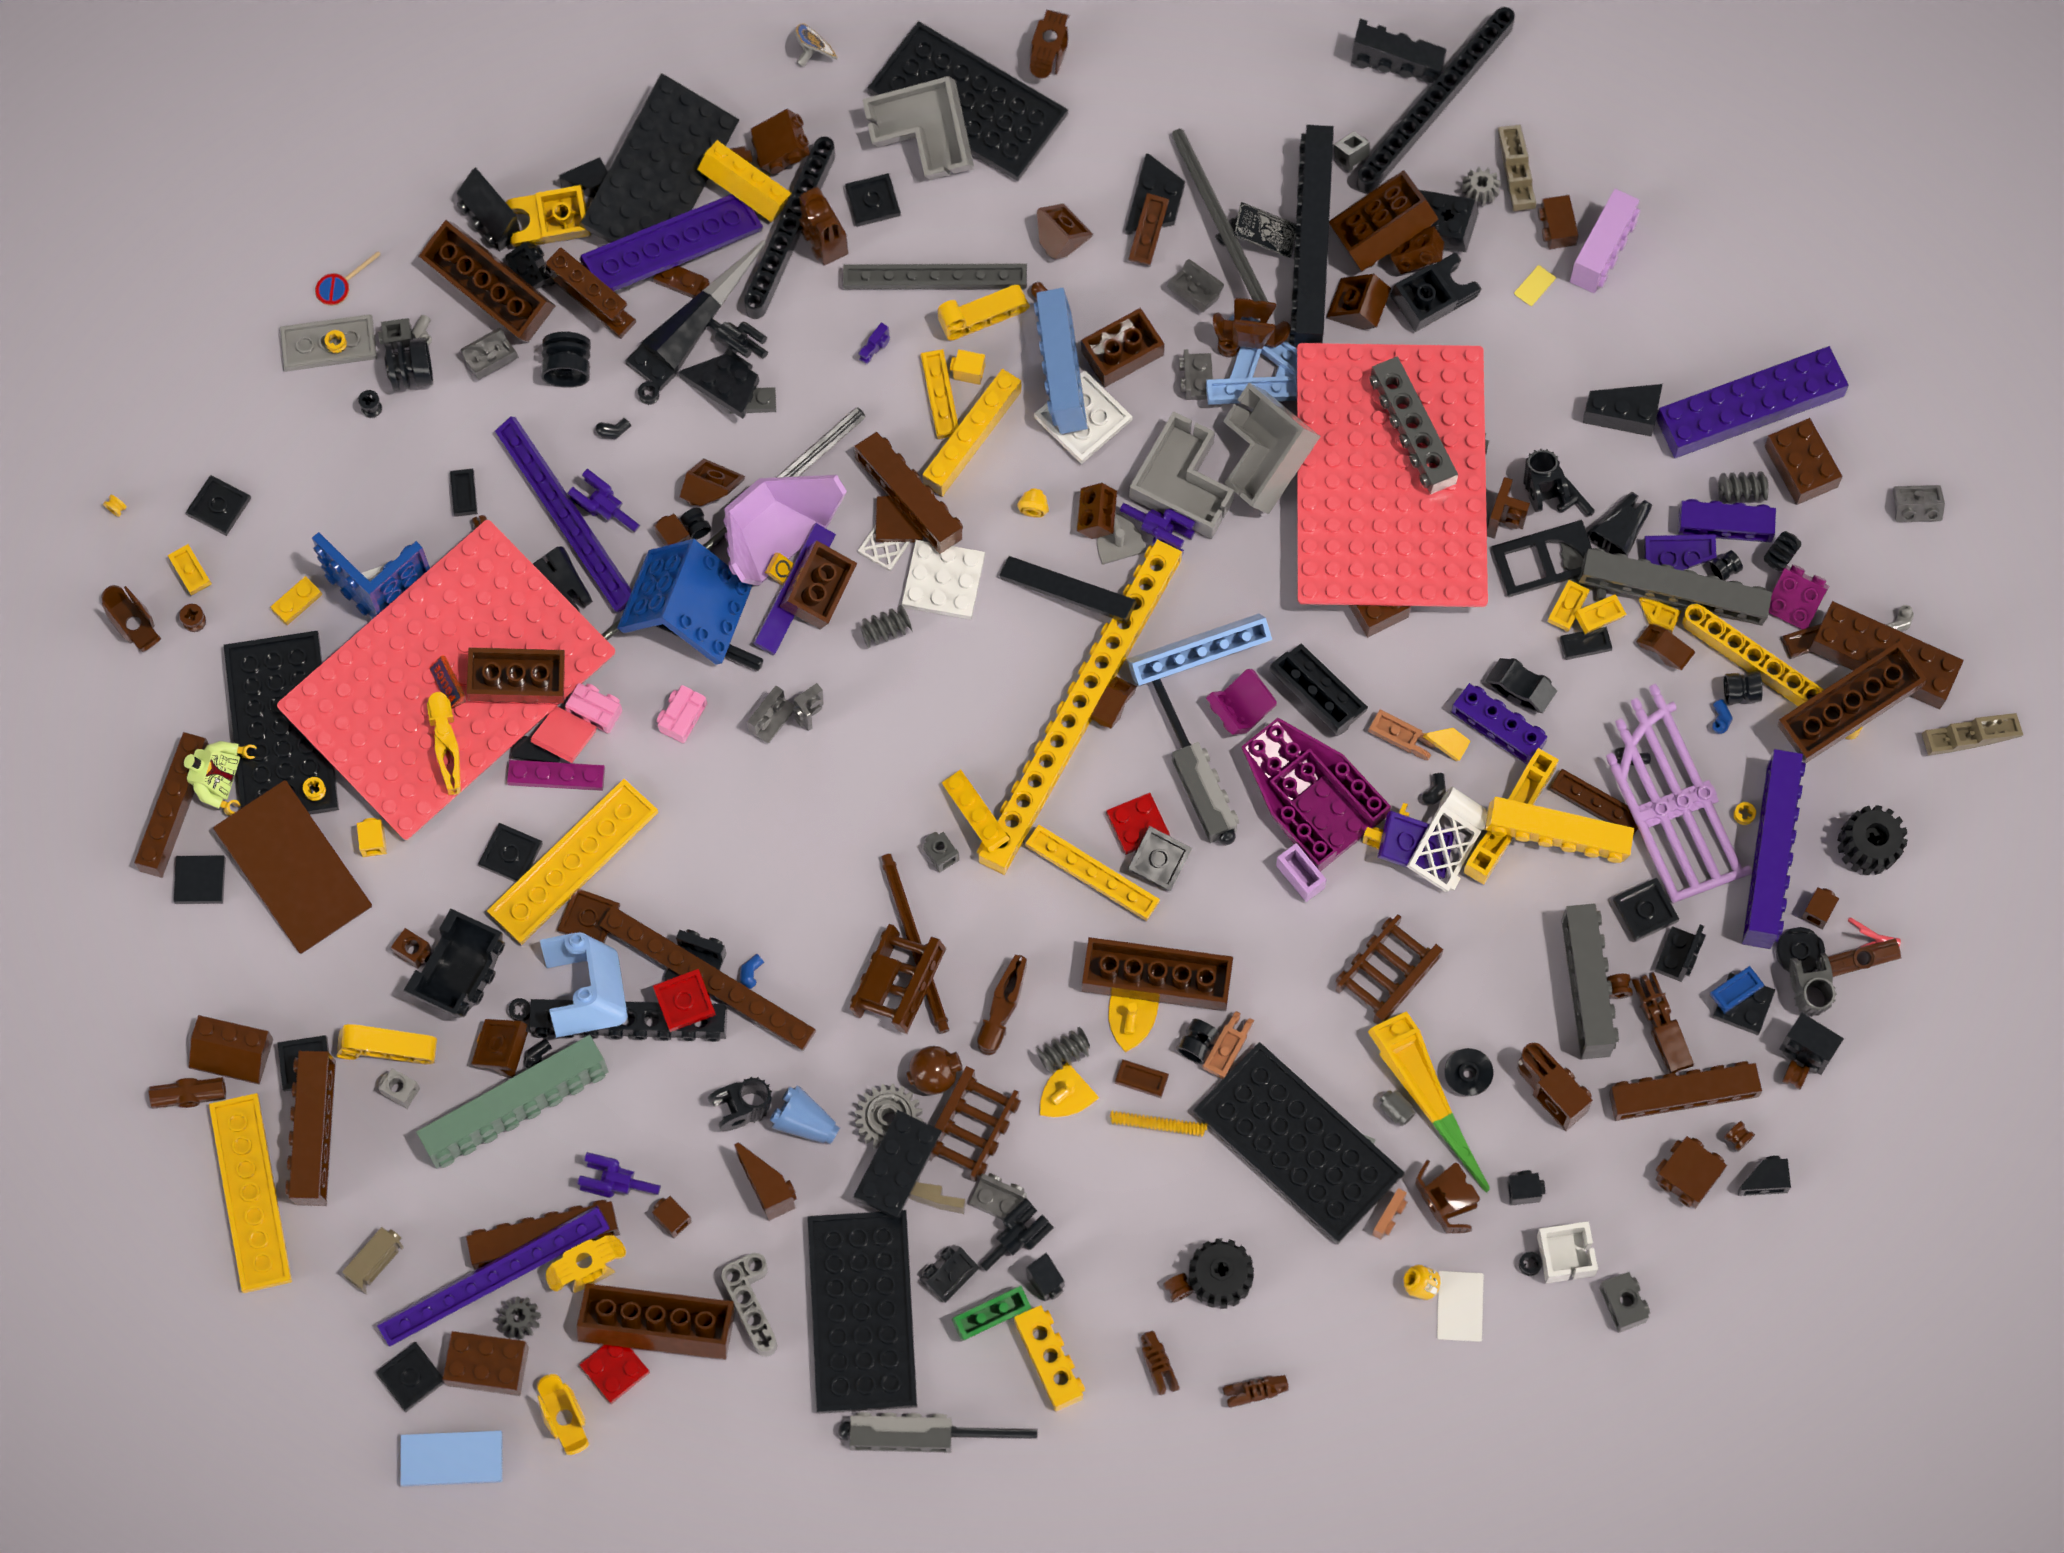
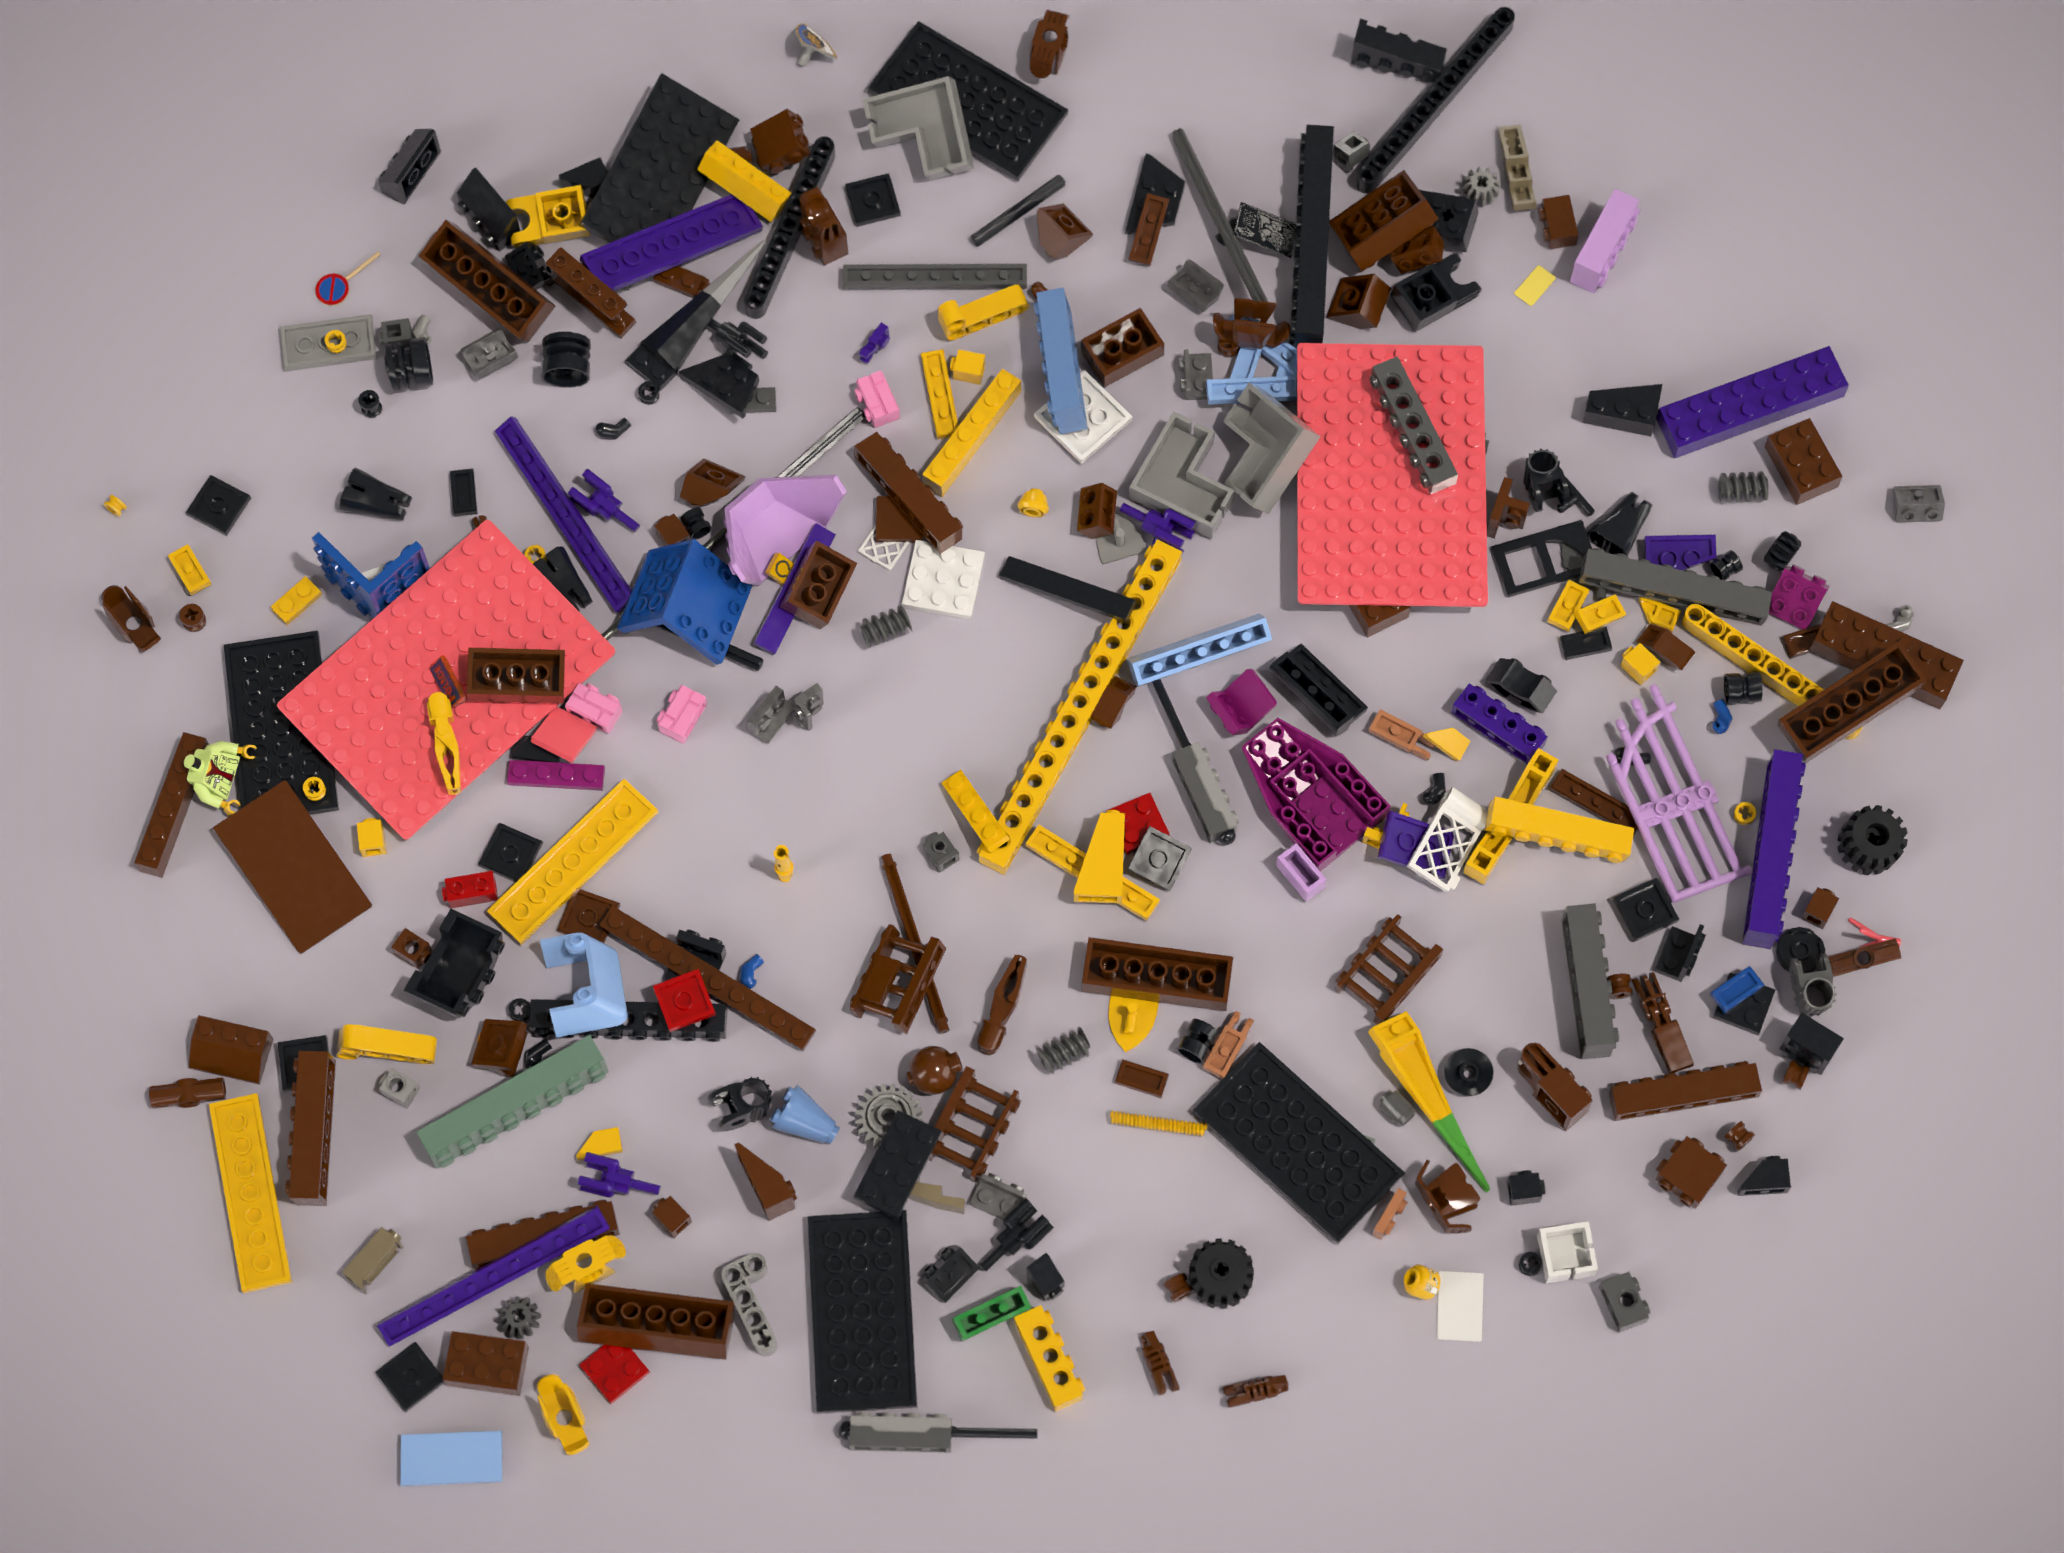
(199, 879): black tile -> none
(373, 497): none -> black piece
(410, 165): none -> black slope
(470, 889): none -> red brick
(532, 549): none -> yellow bush
(602, 1143): none -> yellow tile
(783, 864): none -> yellow pin
(877, 399): none -> bright pink brick
(1018, 210): none -> black axle
(1066, 1094): yellow shield -> none
(1103, 865): none -> yellow slope
(1639, 663): none -> yellow brick
(1727, 520): dark purple brick -> none
(1972, 734): dark tan slope -> none

